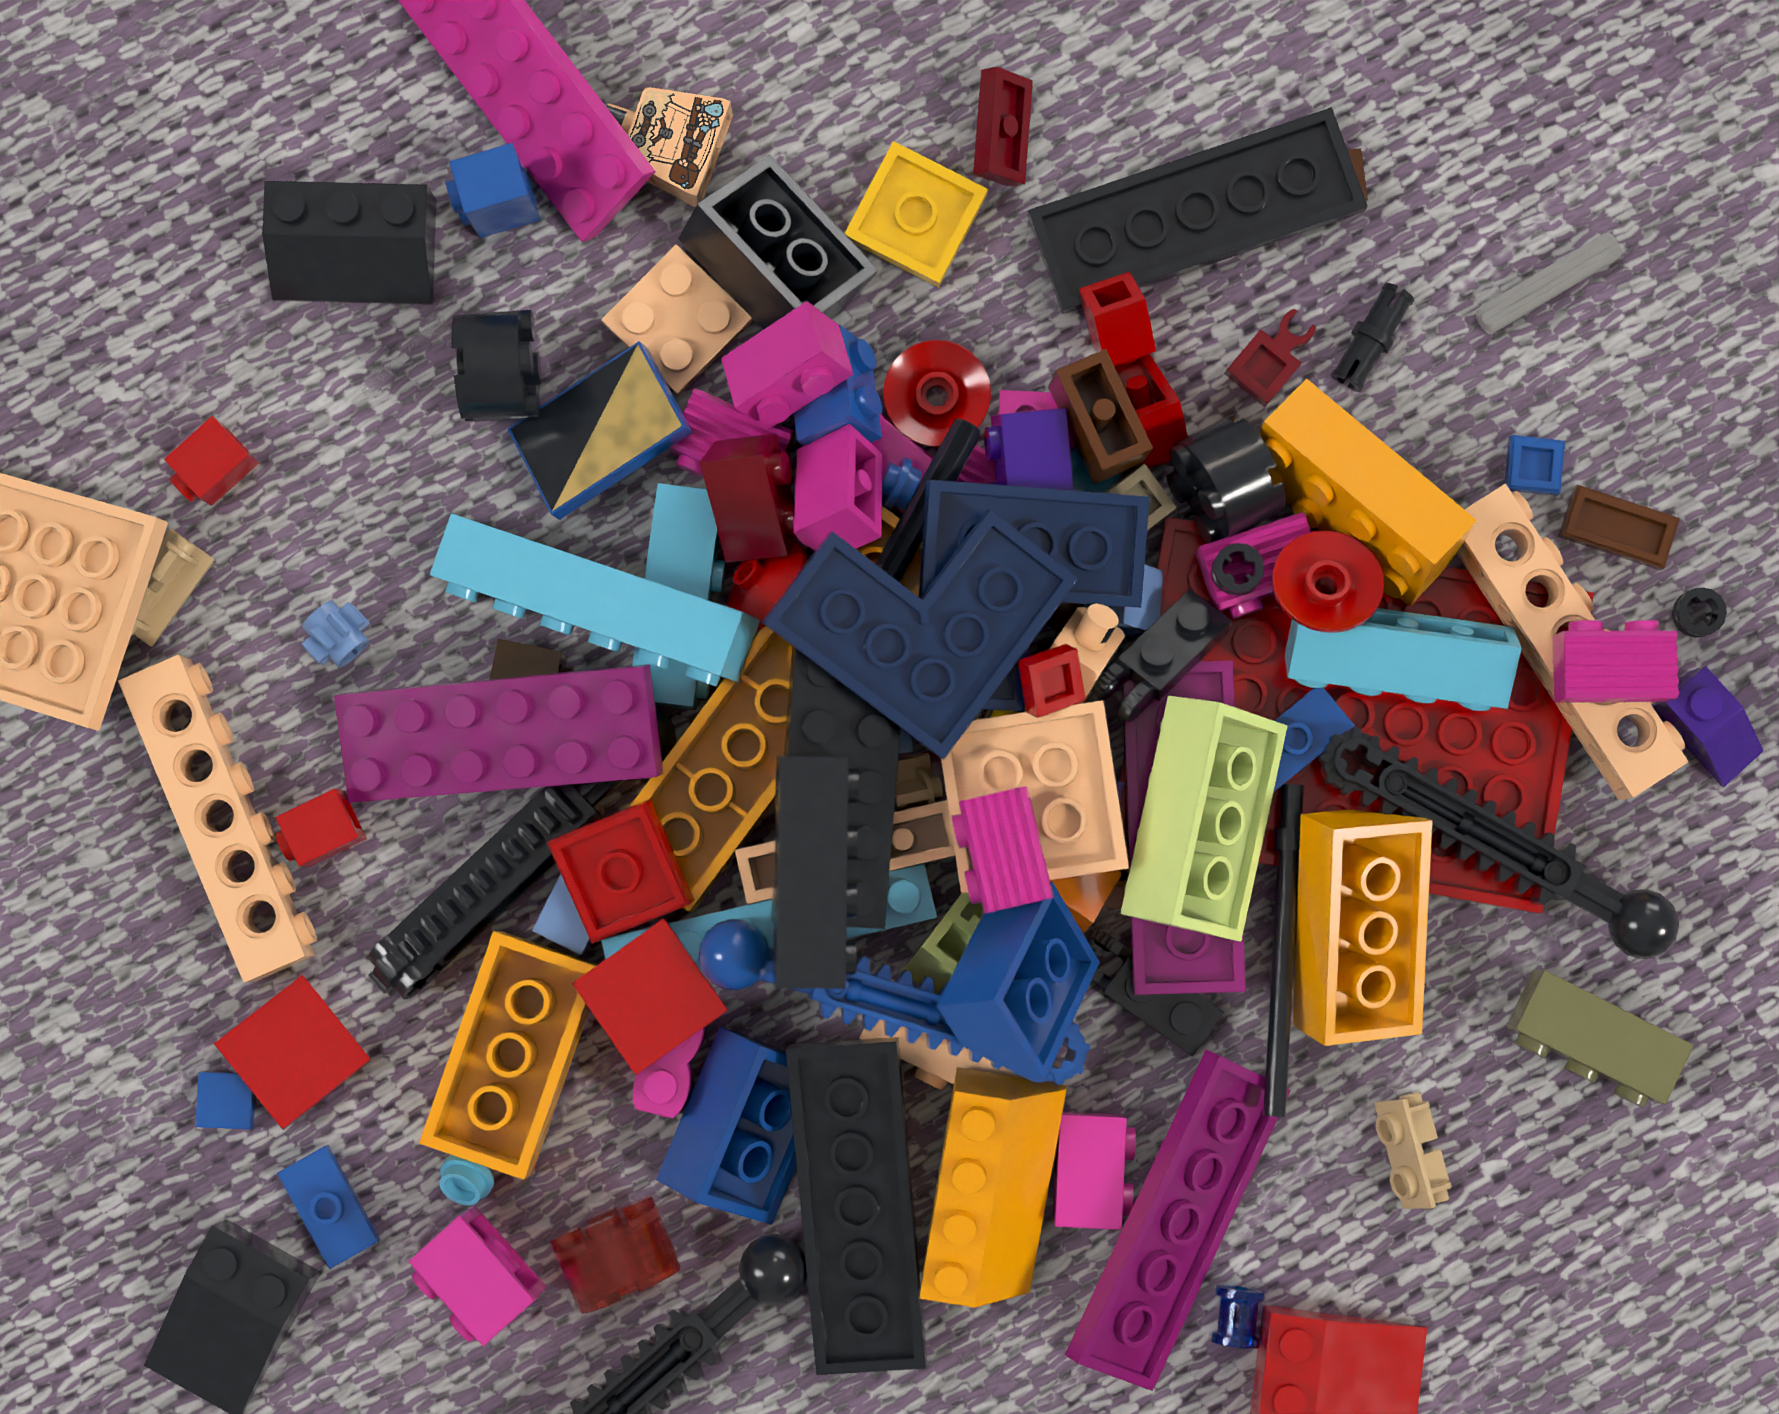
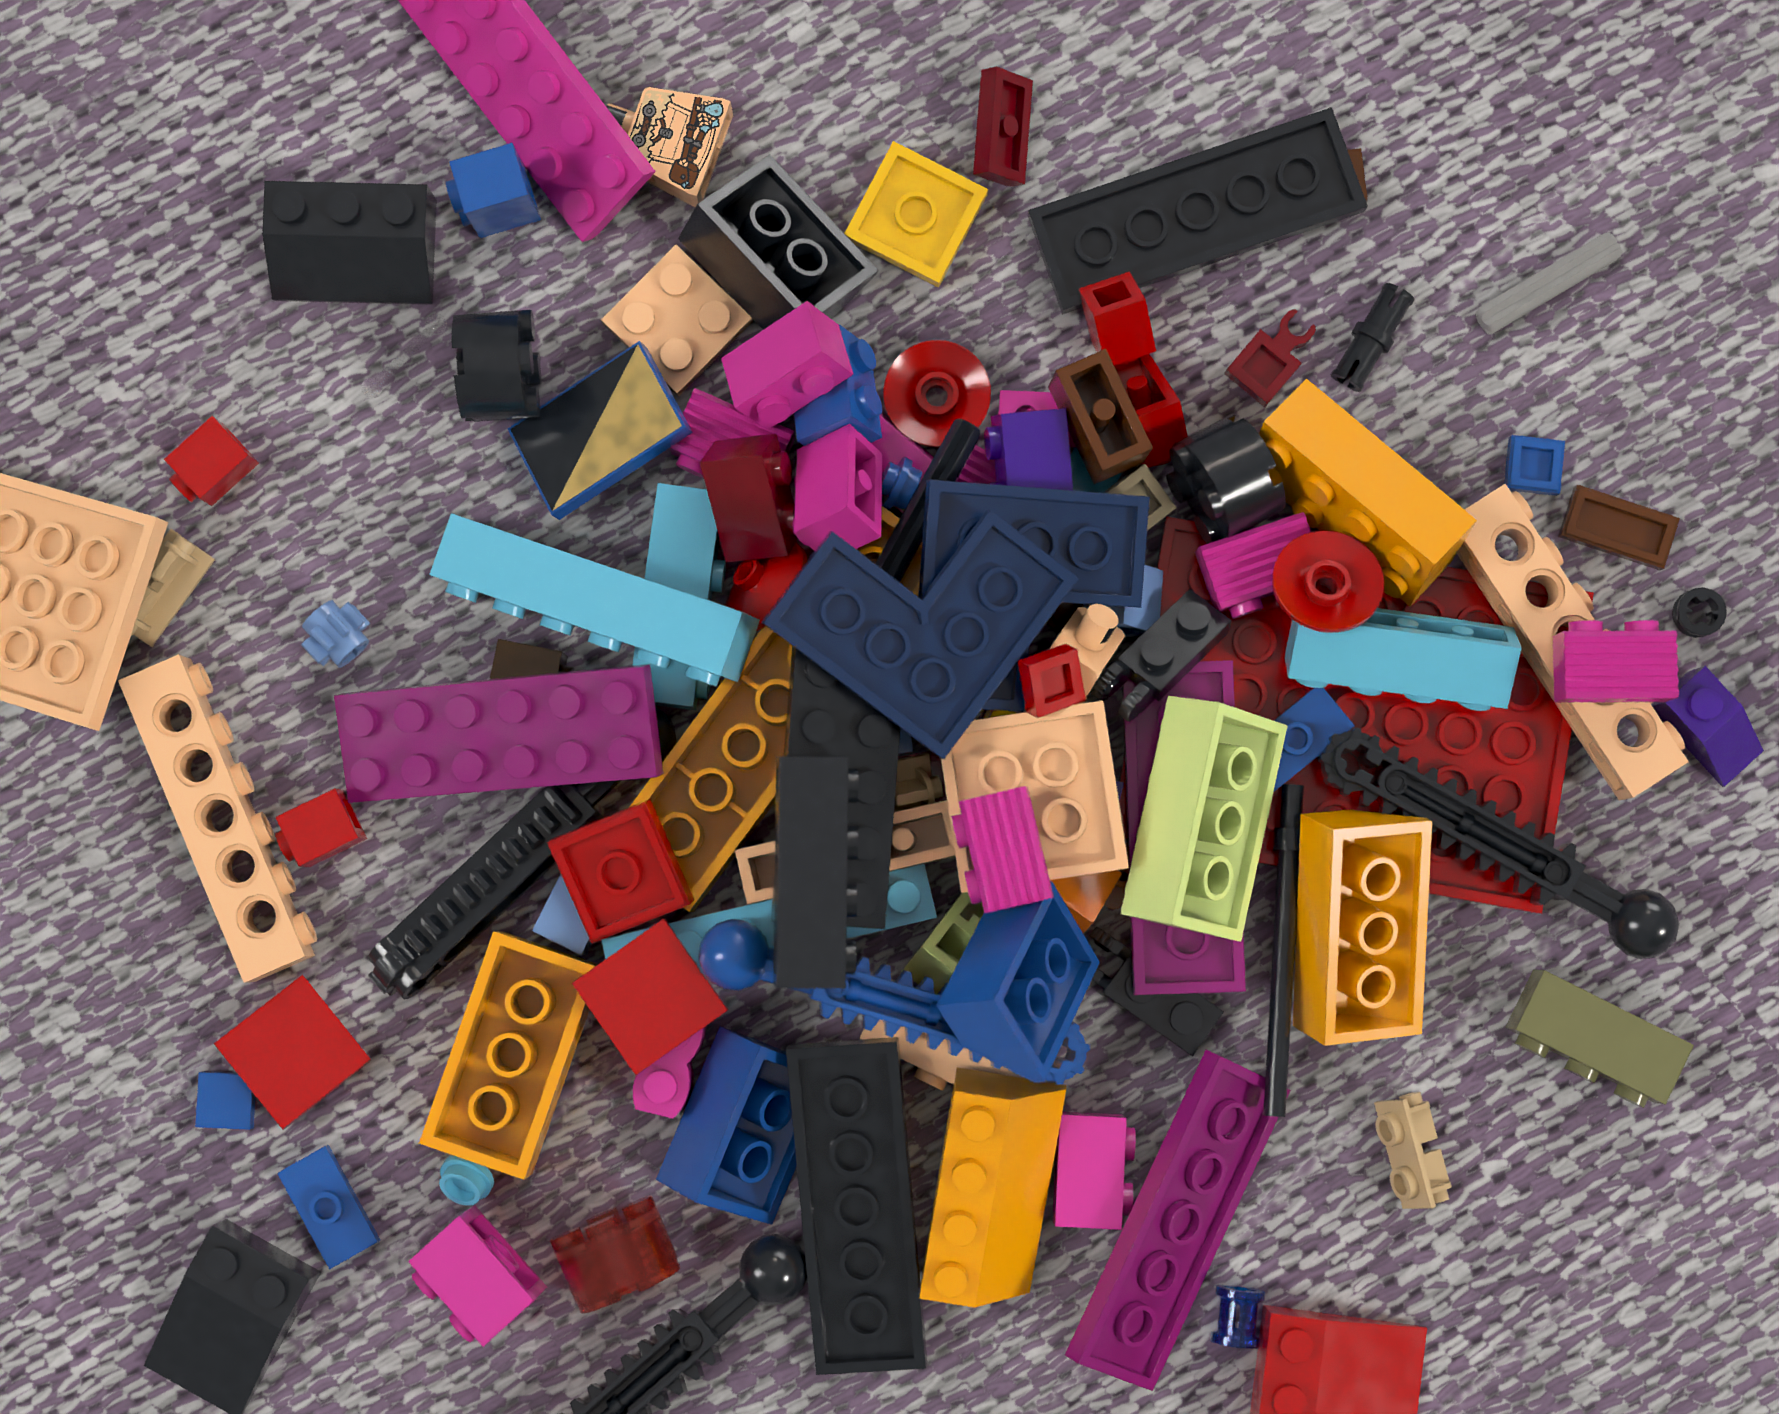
(1248, 556): black bush -> none

